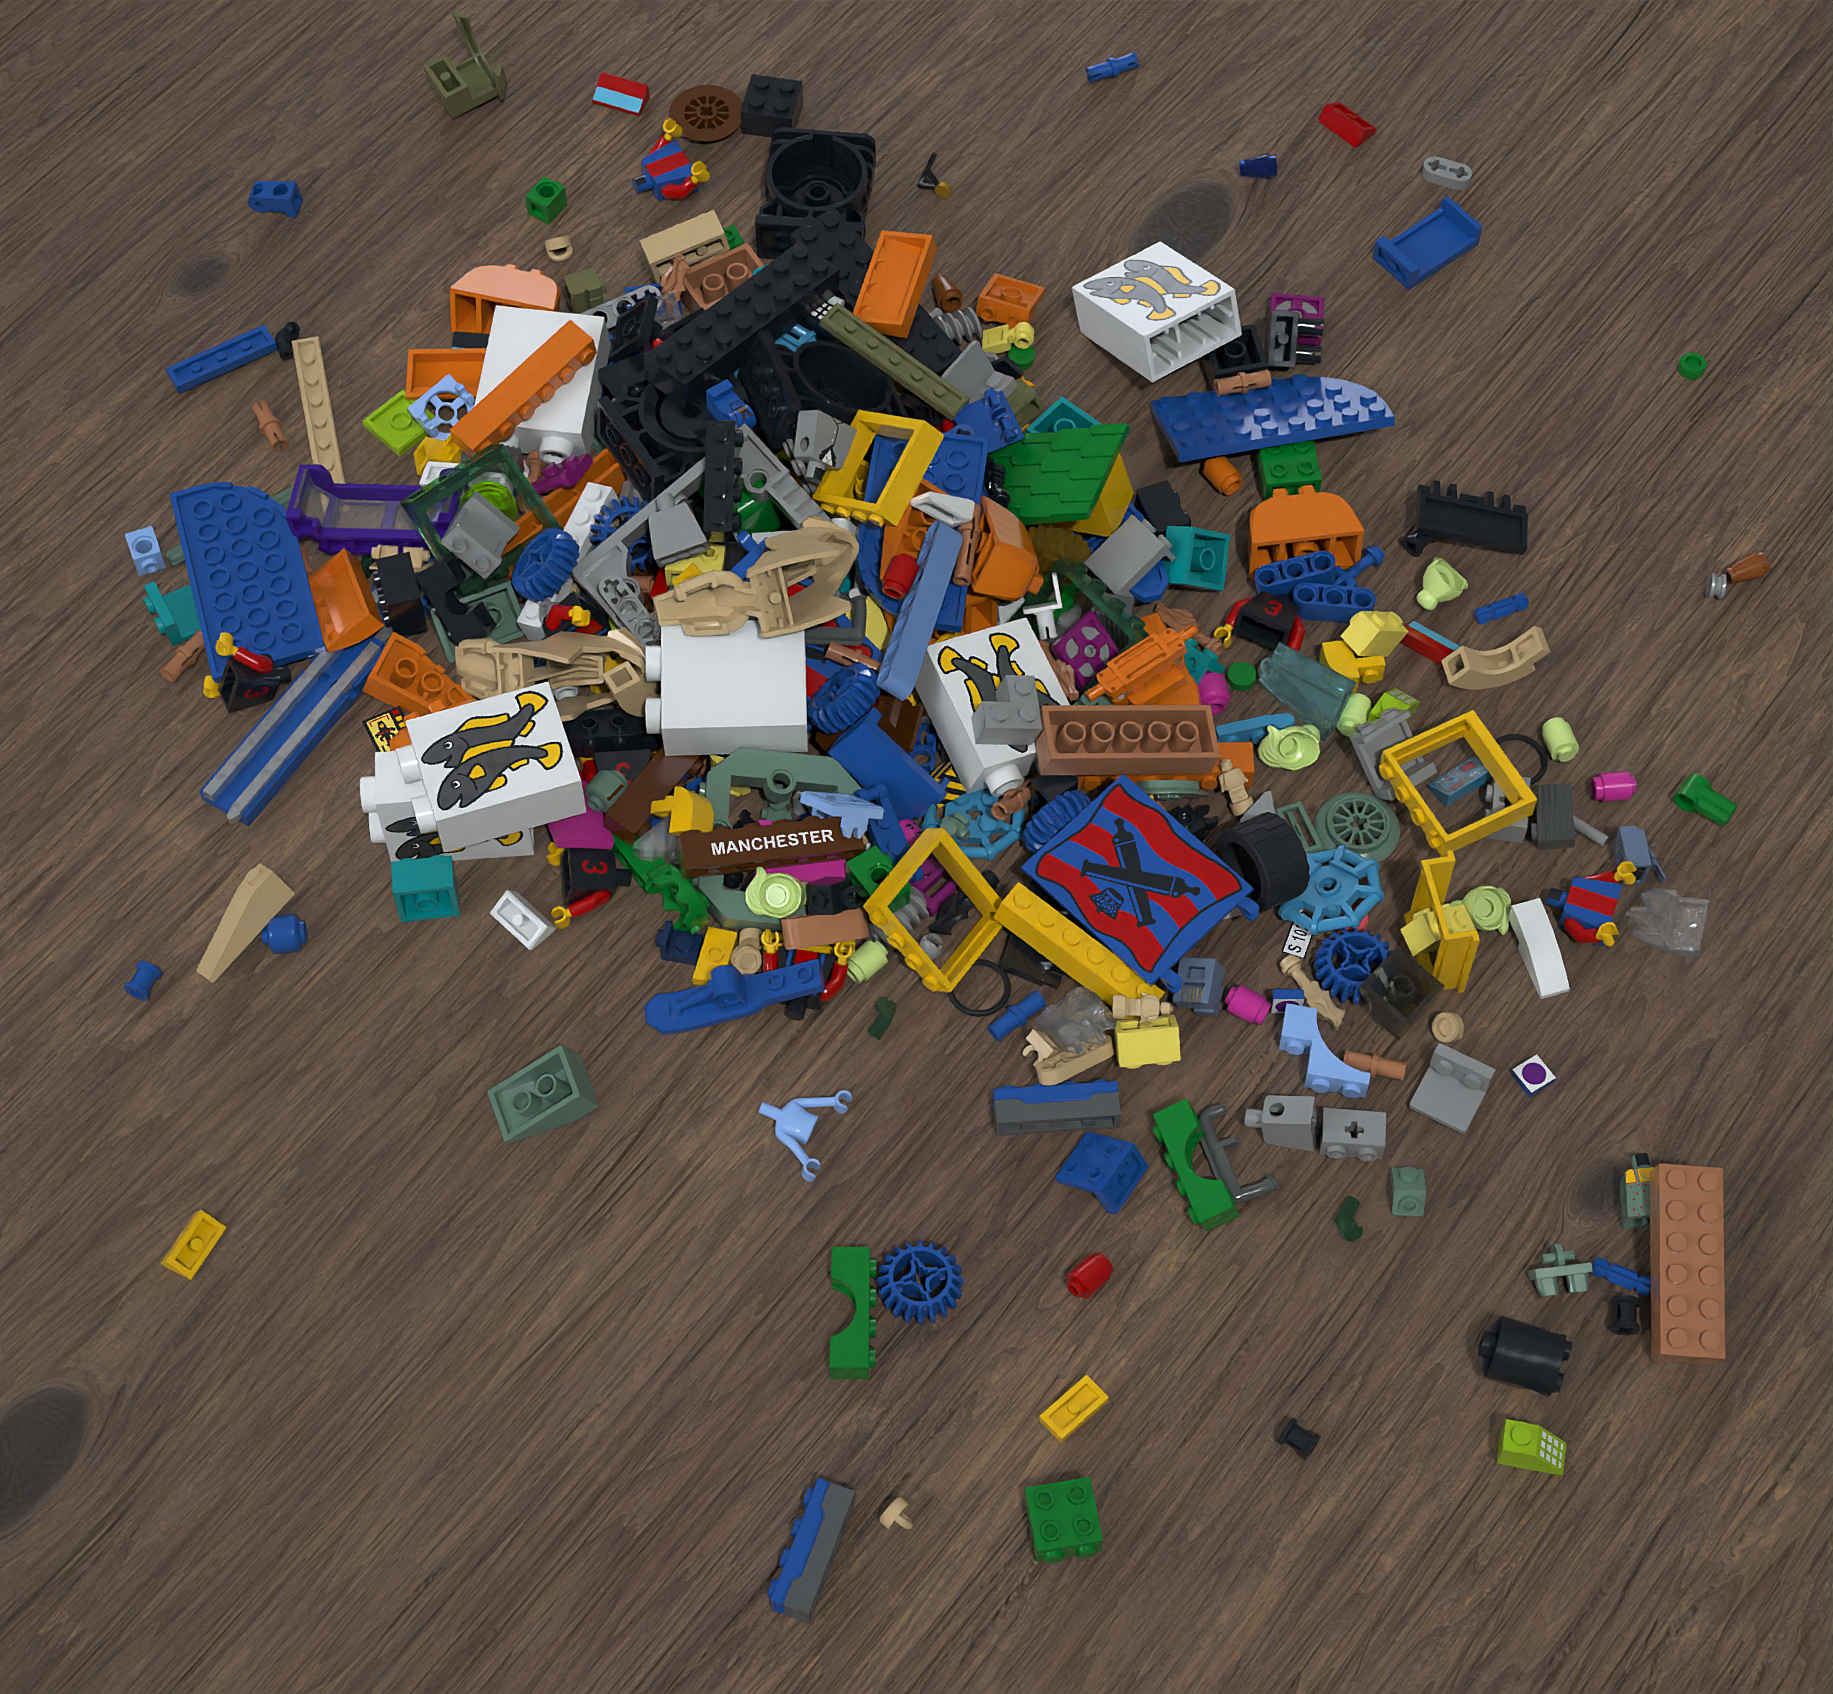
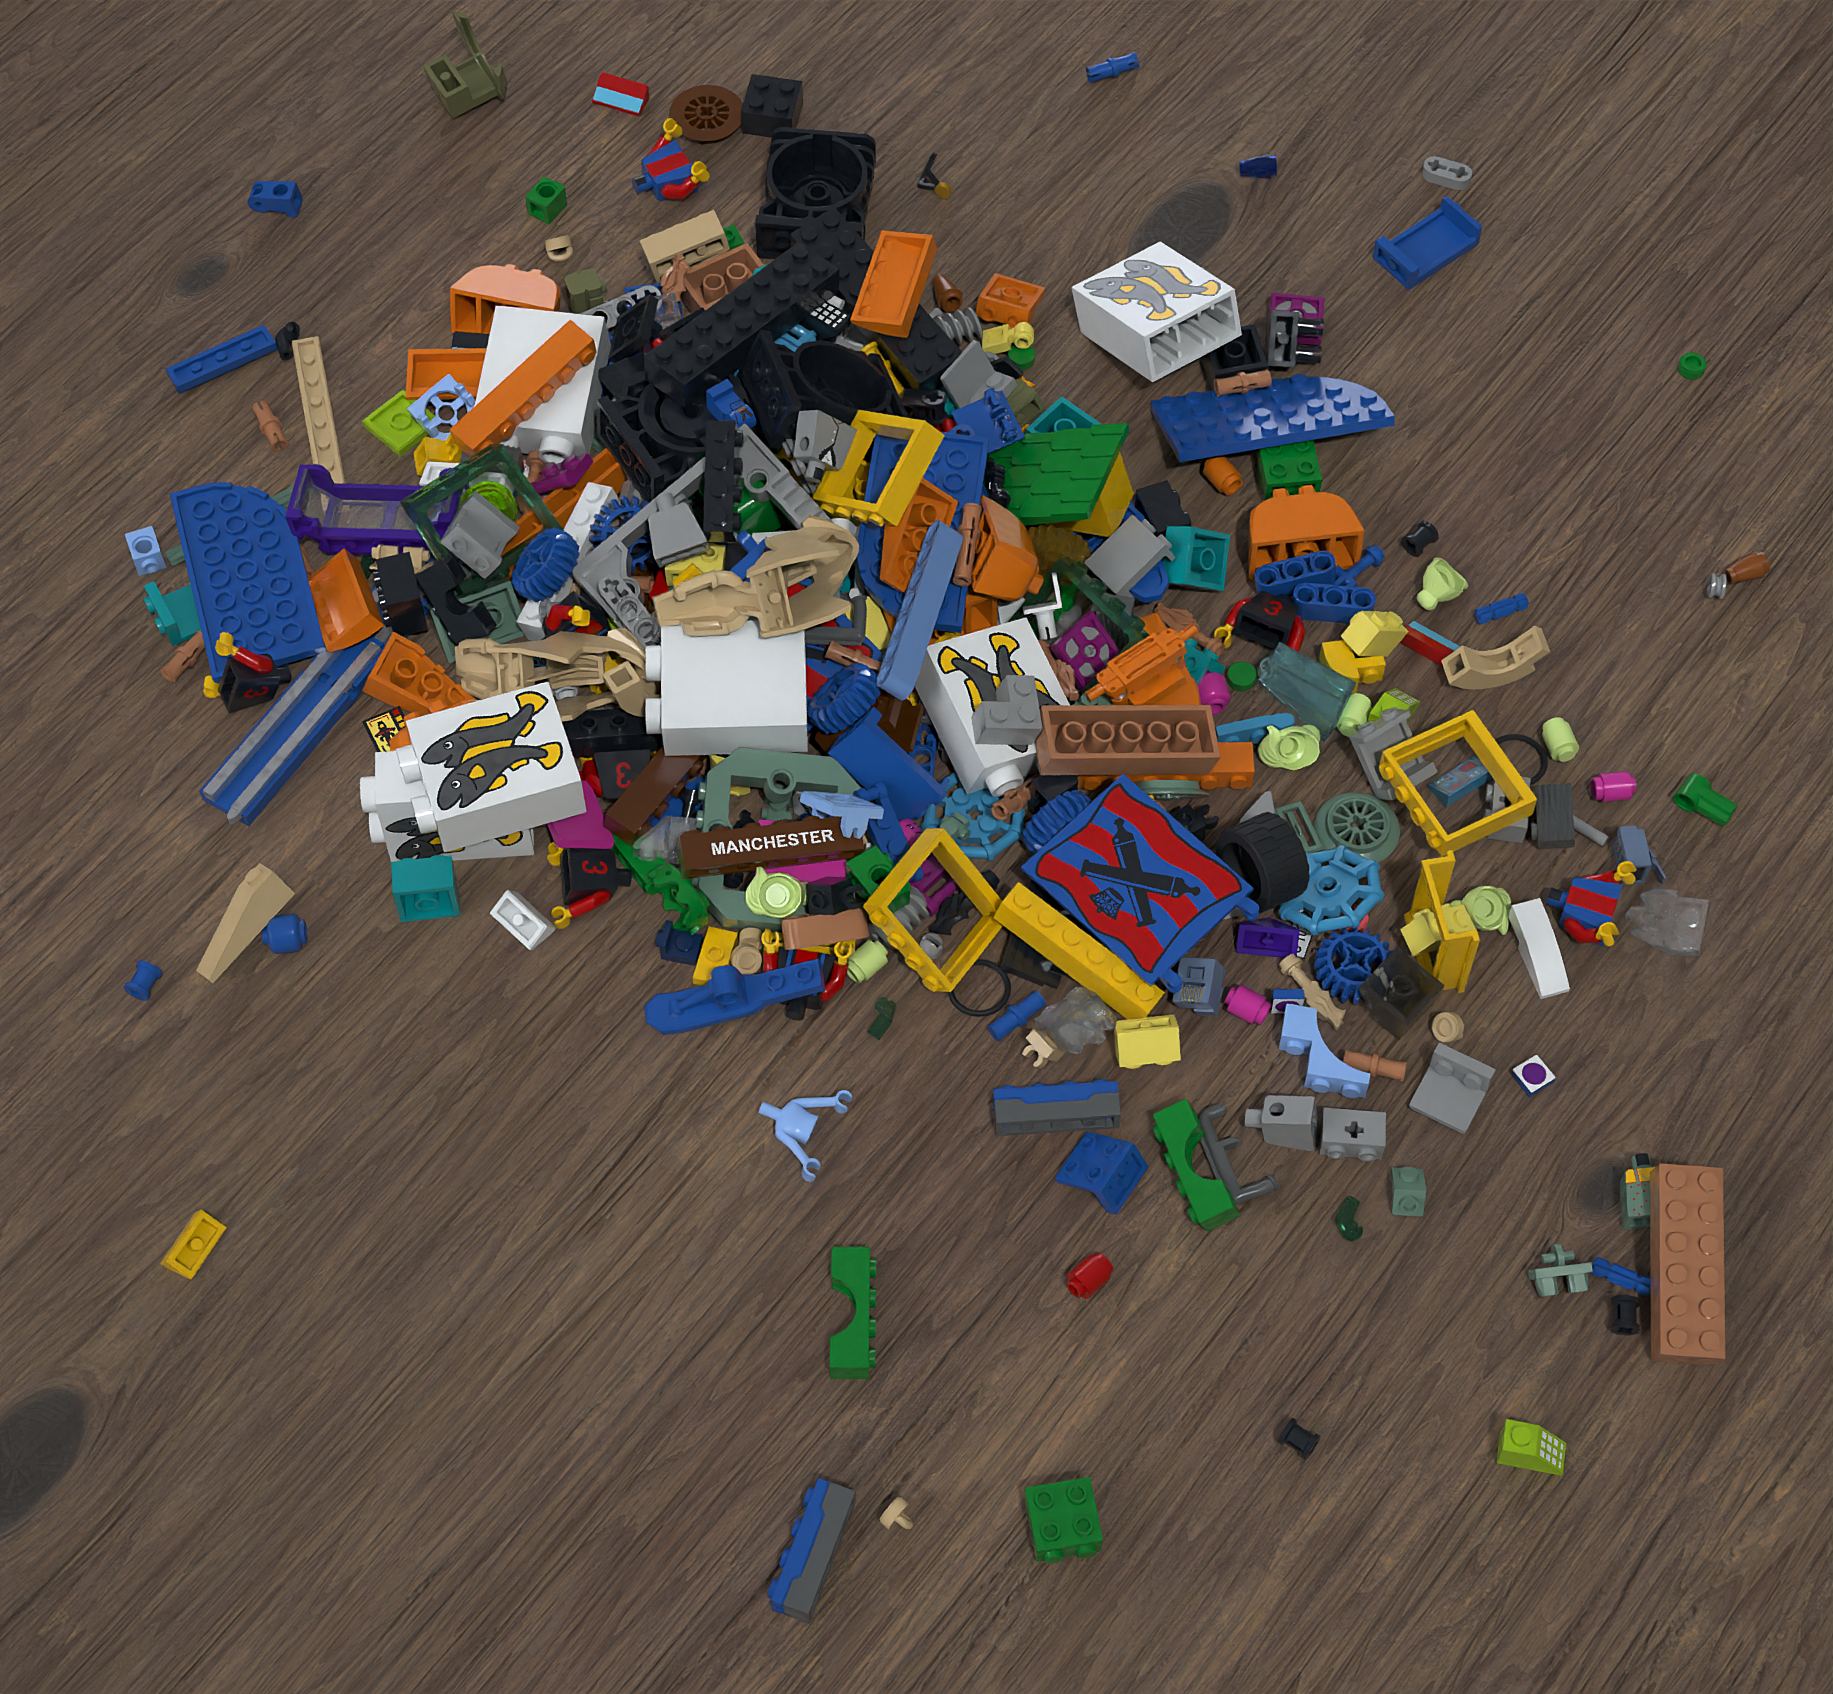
(543, 1095): sand green slope -> none
(605, 790): sand green head -> none
(686, 810): yellow brick -> none
(894, 361): olive tile -> none
(900, 576): red brick -> none
(943, 1271): blue gear -> none
(945, 508): white slope -> none
(954, 788): sticker -> none
(1066, 1065): tan beam -> none
(1073, 1408): yellow plate -> none
(1147, 1007): tan piece -> none
(1232, 781): tan piece -> none
(1267, 938): none -> dark purple slope
(1346, 123): red slope -> none
(1471, 518): black hinge -> none
(1523, 1355): black cylinder -> none

